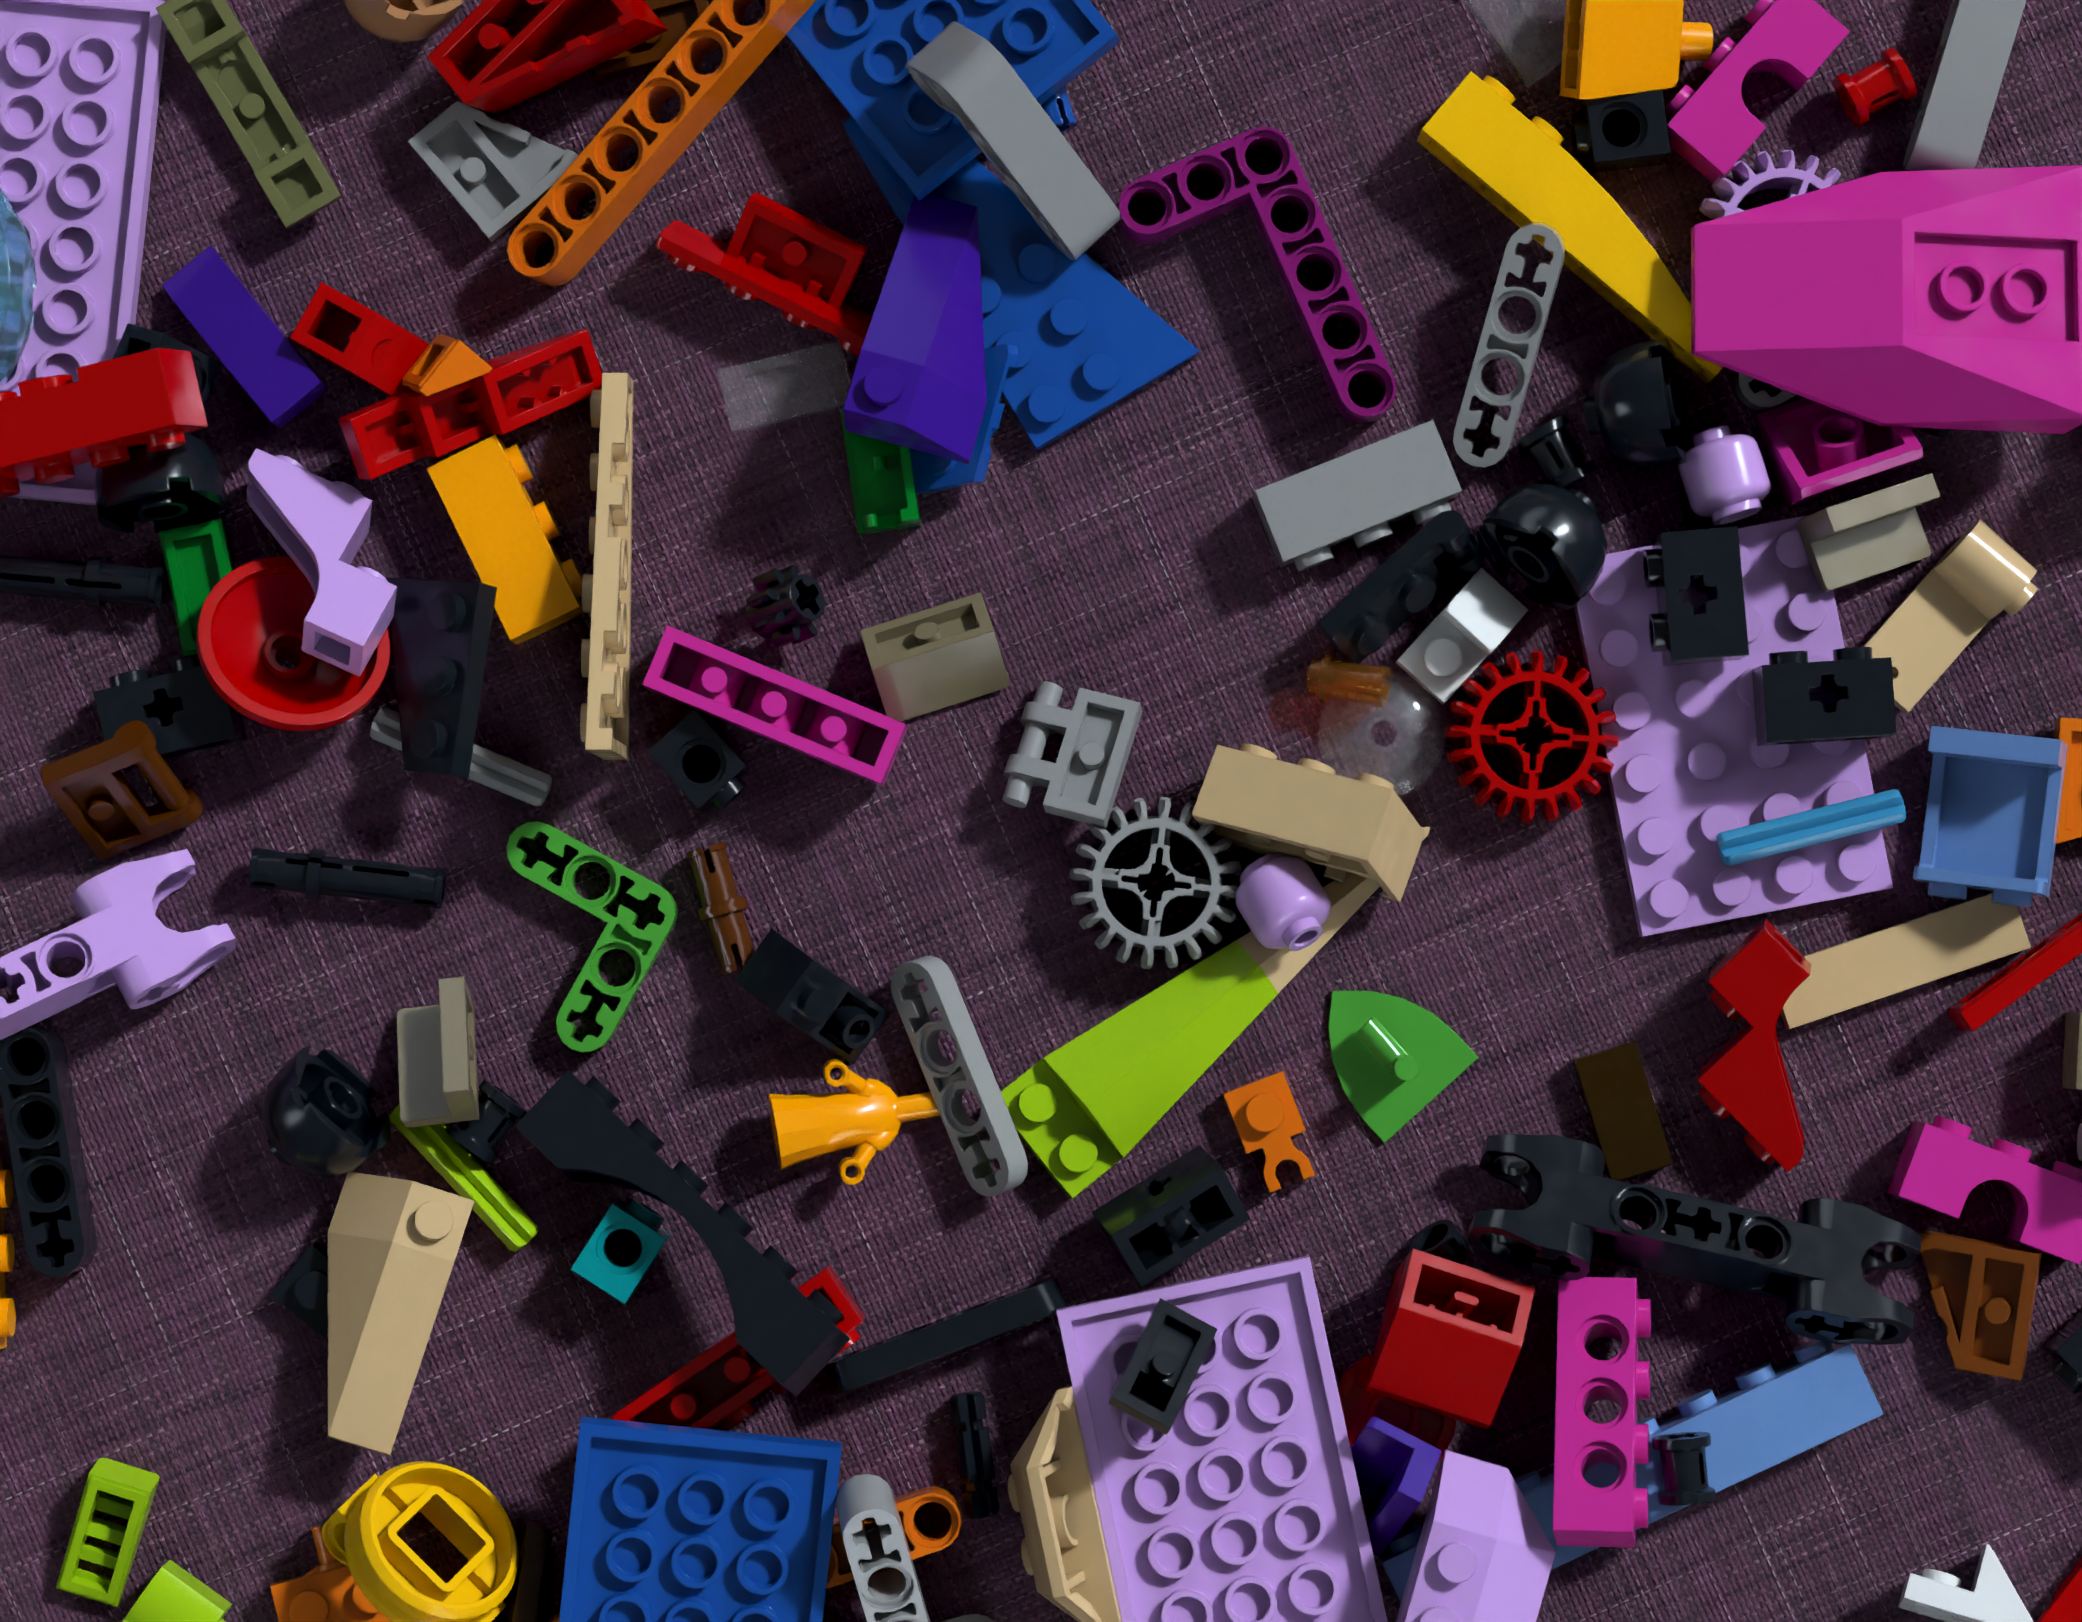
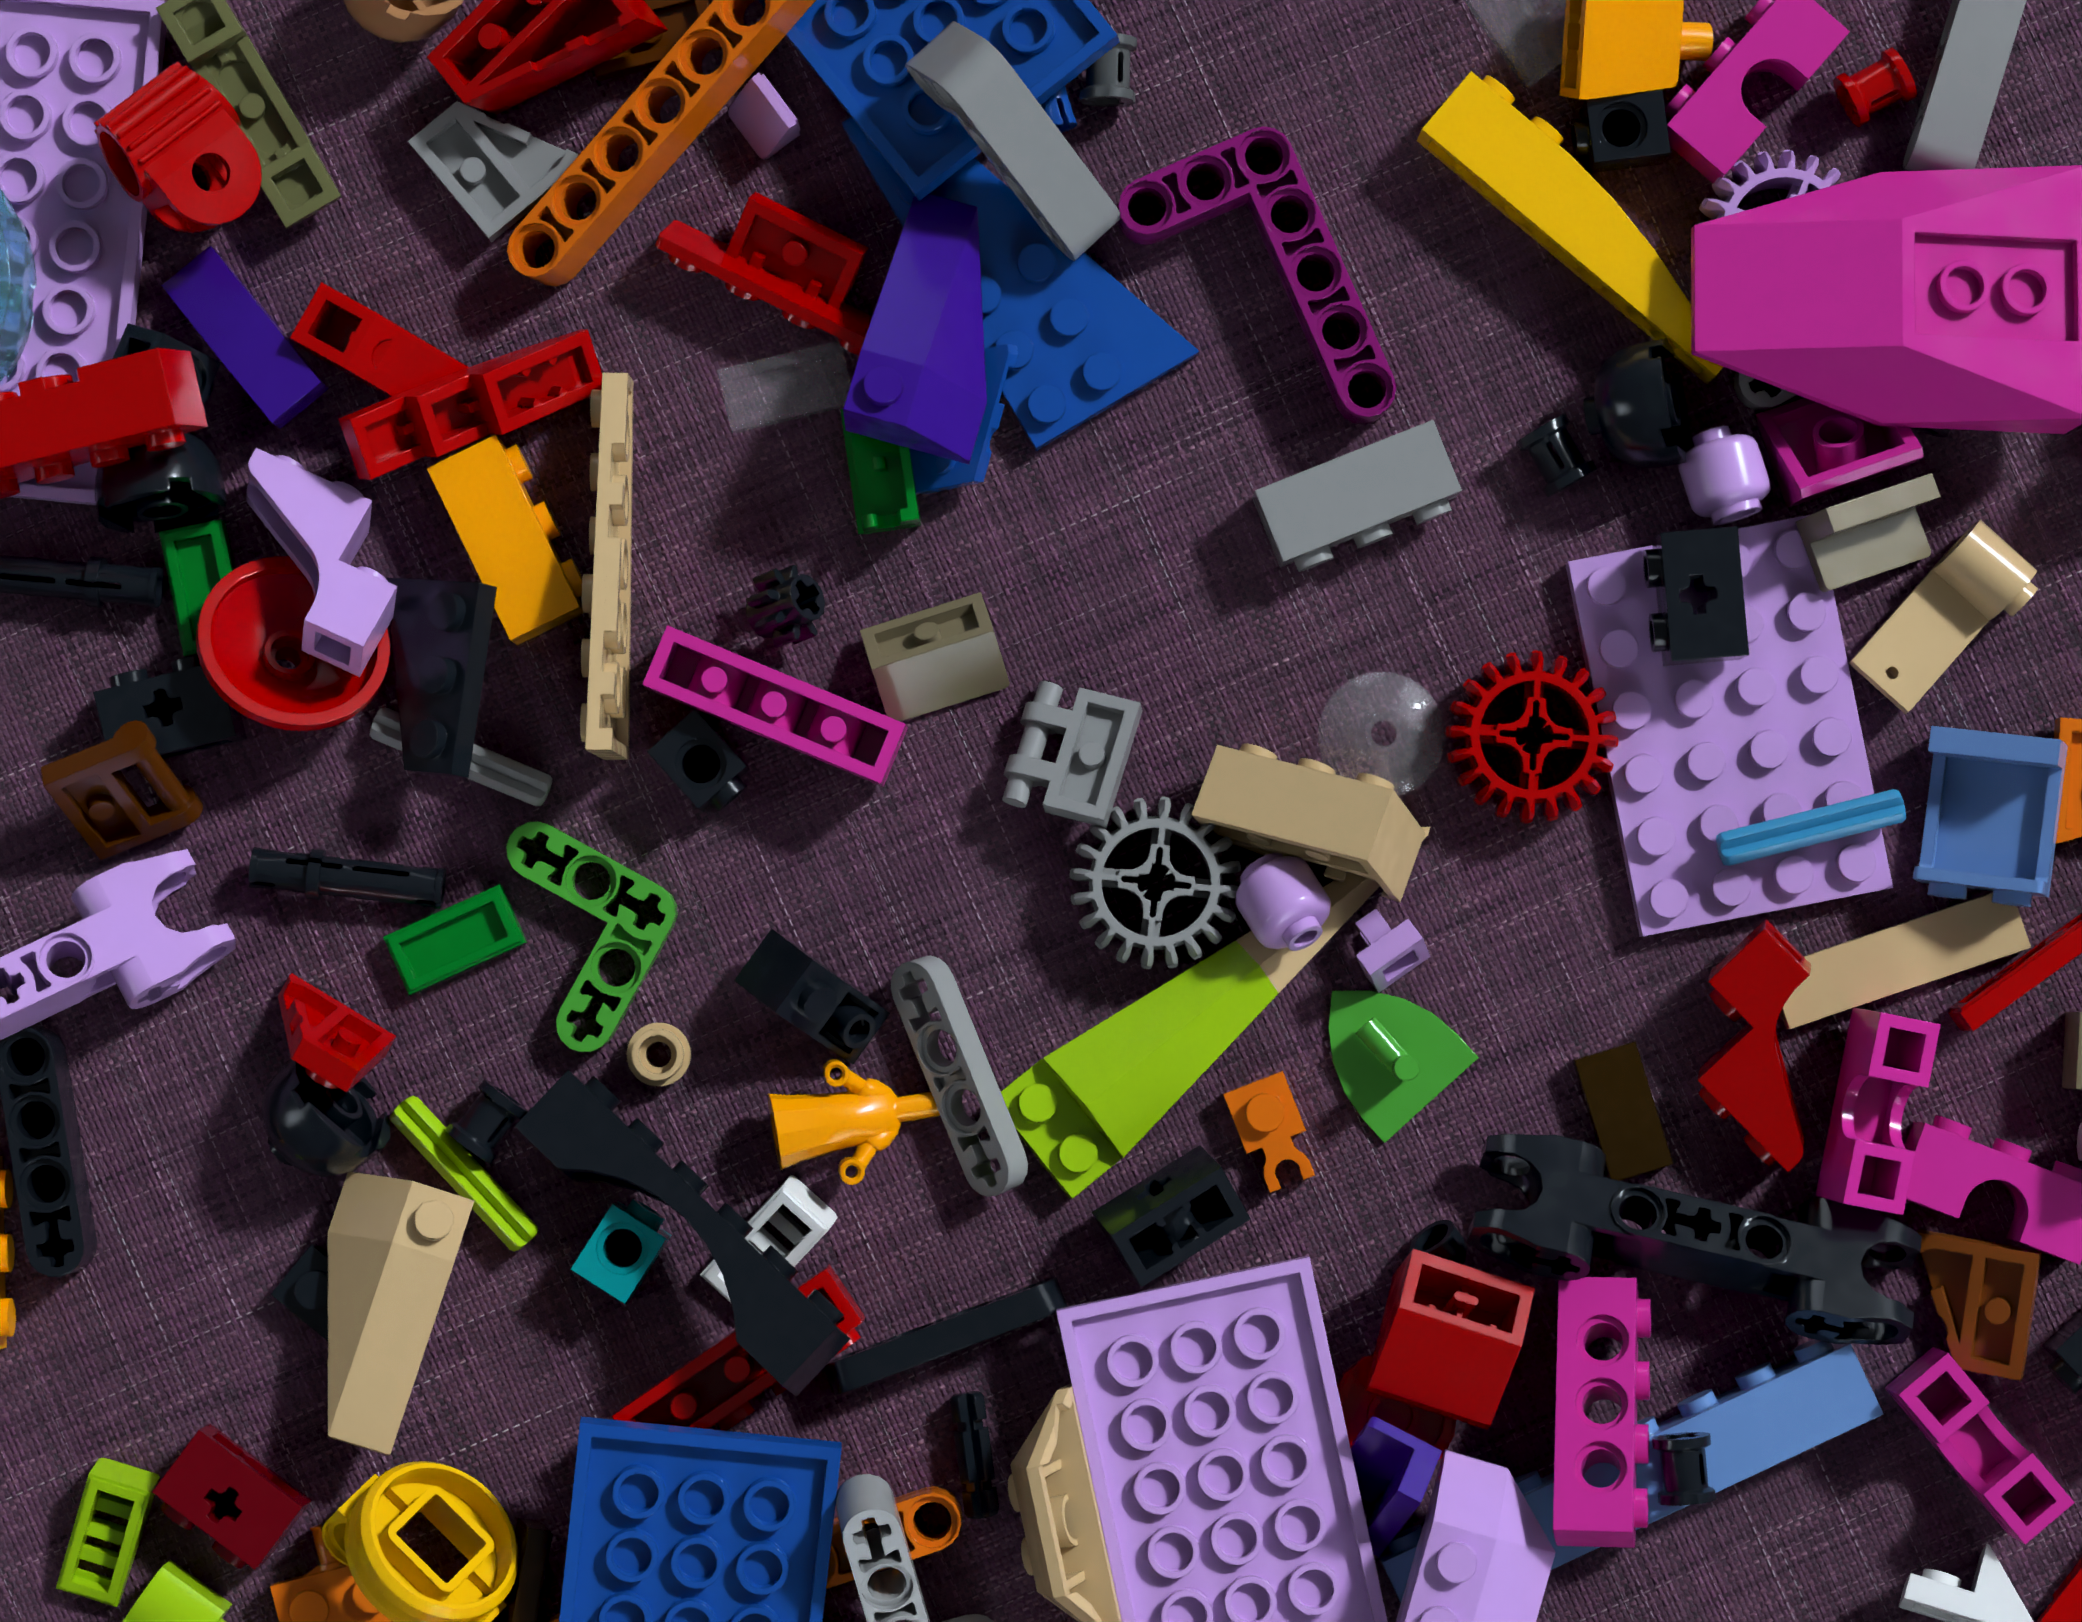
(166, 130): none -> red piece
(266, 1500): none -> dark red brick
(329, 1037): none -> red wing
(438, 1059): dark tan panel -> none
(444, 365): orange slope -> none
(455, 939): none -> green tile
(638, 1054): none -> tan plate
(721, 907): reddish brown pin -> none
(763, 117): none -> lavender slope
(804, 1205): none -> white slope
(1110, 77): none -> dark grey bush
(1162, 1366): black slope -> none
(1348, 681): clear orange pin -> none
(1389, 951): none -> lavender tile
(1402, 586): black plate -> none
(1462, 636): white slope -> none
(1502, 343): light grey beam -> none
(1547, 539): black cylinder -> none
(1862, 706): black brick -> none
(1864, 1144): none -> dark pink arch
(1977, 1446): none -> dark pink arch

